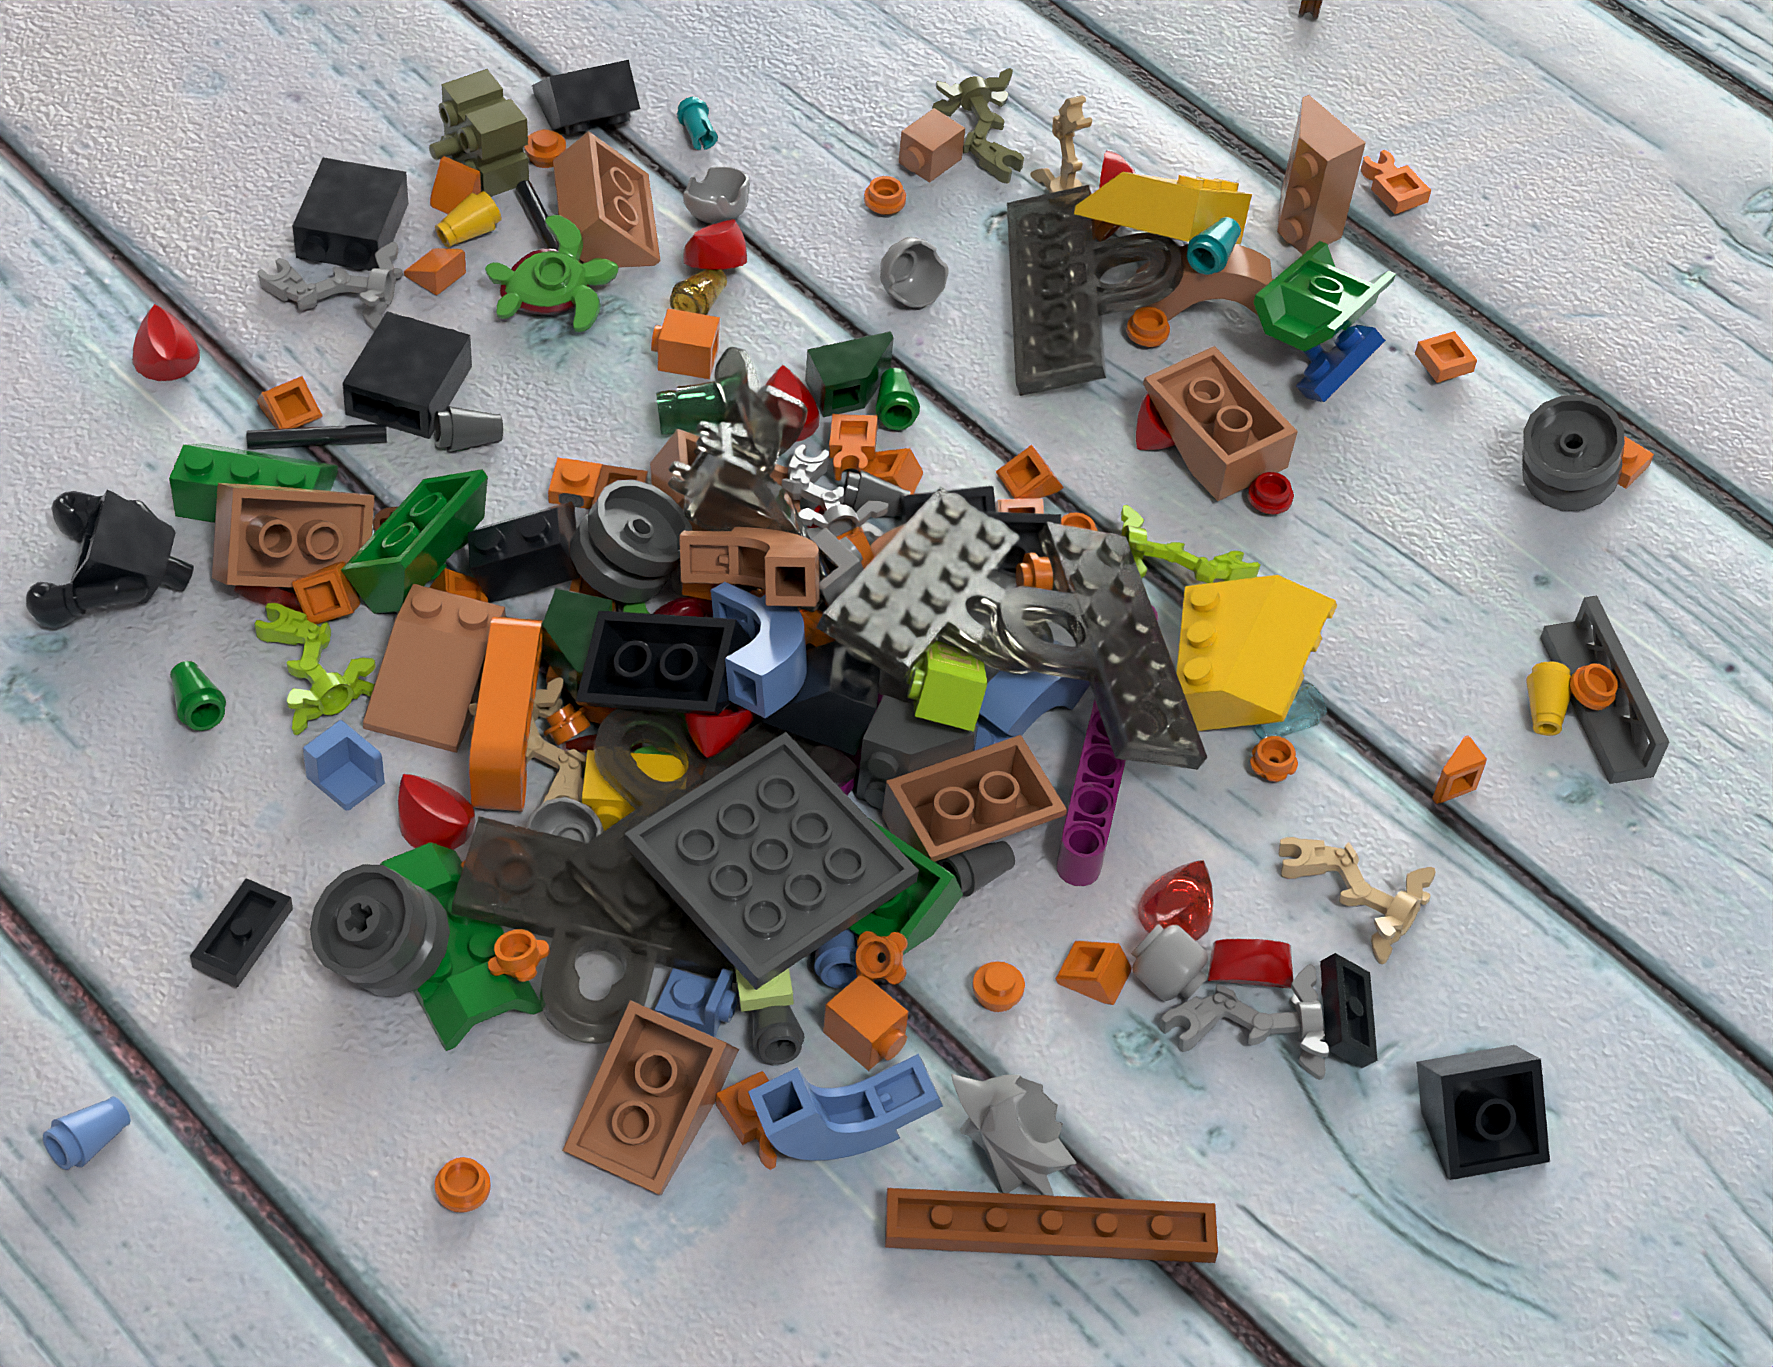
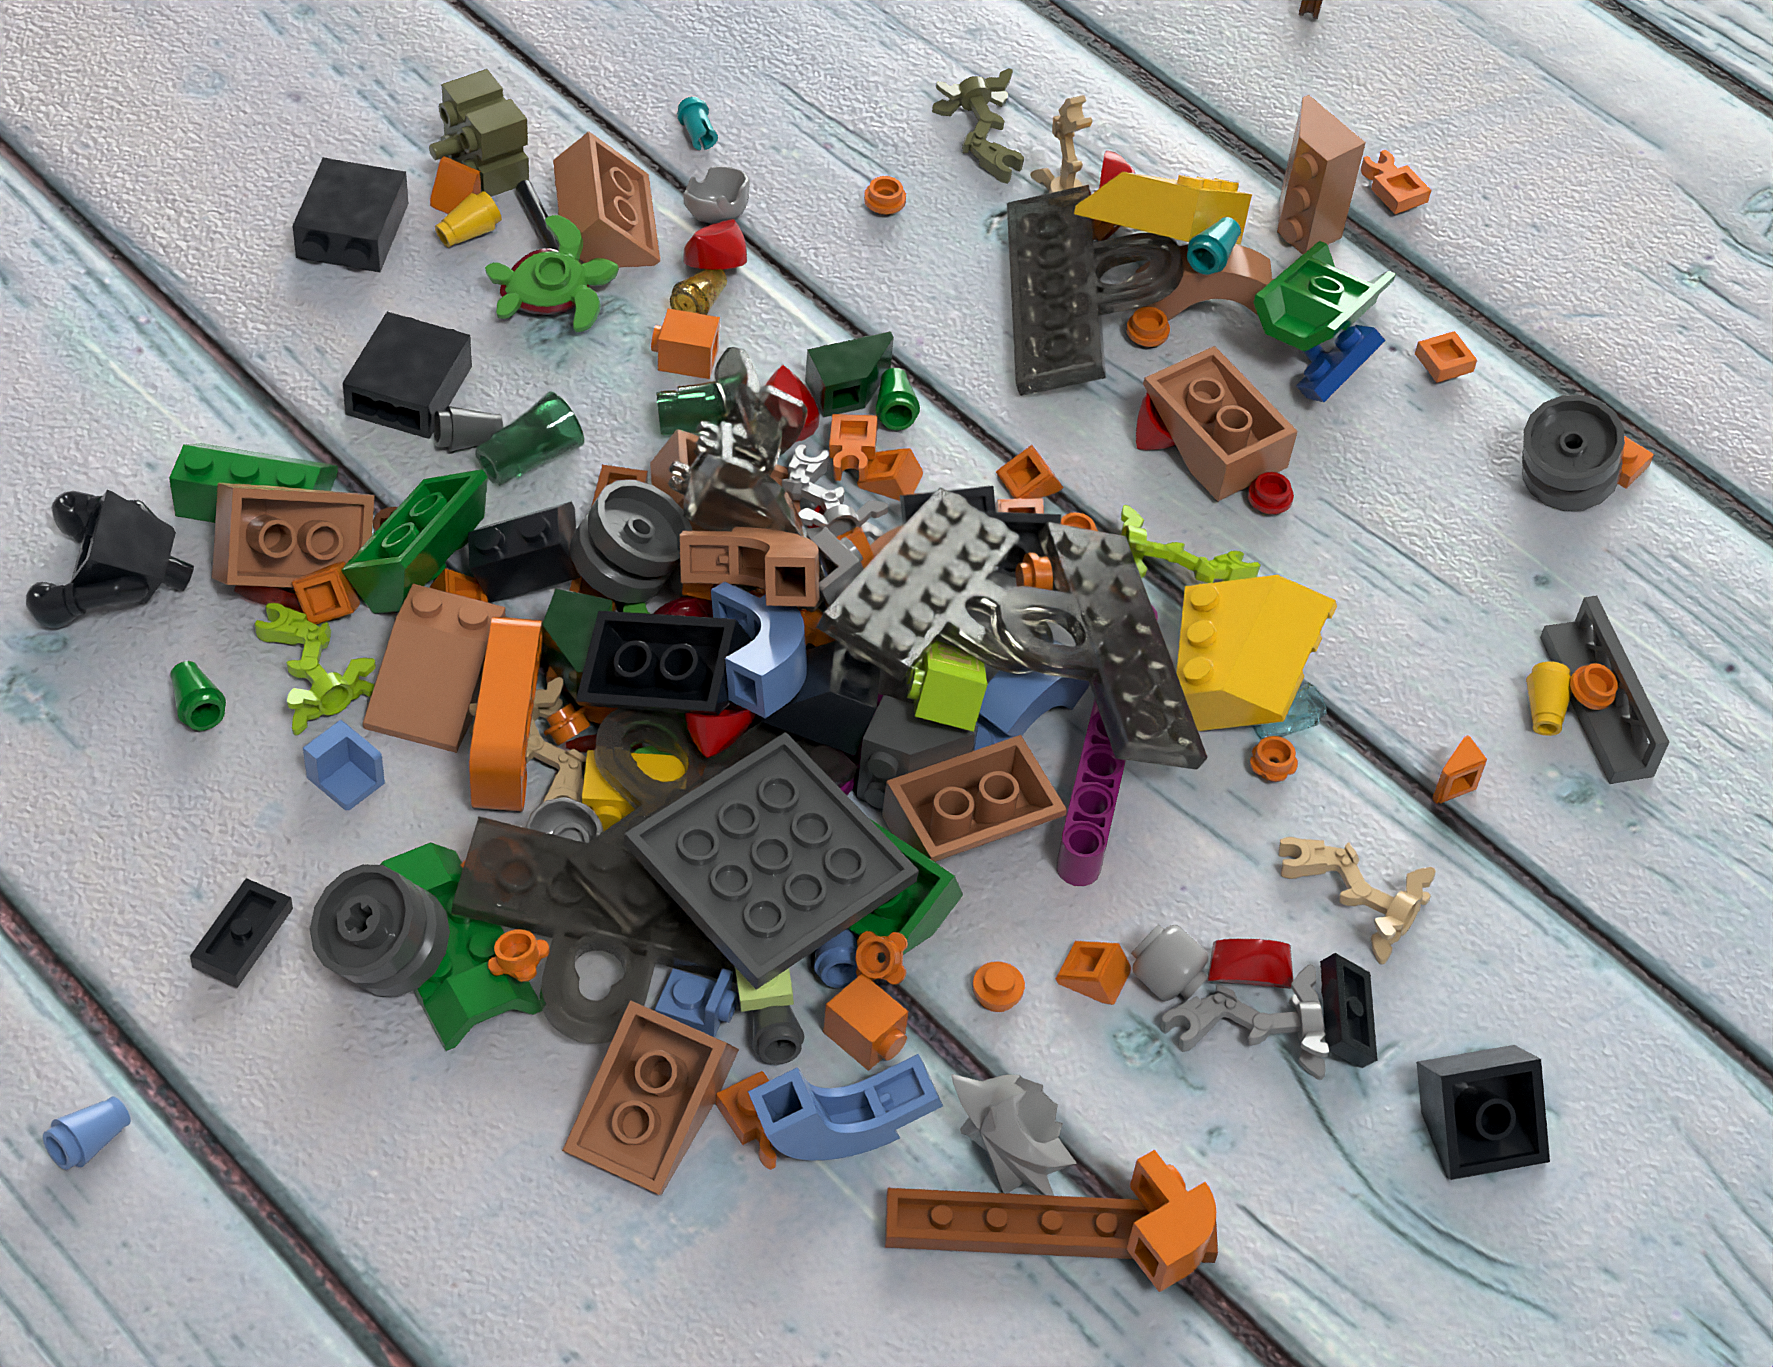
(164, 347): red piece -> none
(289, 405): orange slope -> none
(316, 436): black bar -> none
(374, 290): light grey piece -> none
(433, 813): red piece -> none
(437, 269): orange slope -> none
(462, 1185): orange plate -> none
(530, 440): none -> clear green plant
(544, 147): orange plate -> none
(574, 482): orange plate -> none
(588, 96): black slope -> none
(867, 487): dark grey cone -> none
(913, 272): light grey hair -> none
(931, 145): nougat brick -> none
(979, 865): dark grey cone -> none
(1179, 899): clear red piece -> none
(1179, 1222): none -> orange brick

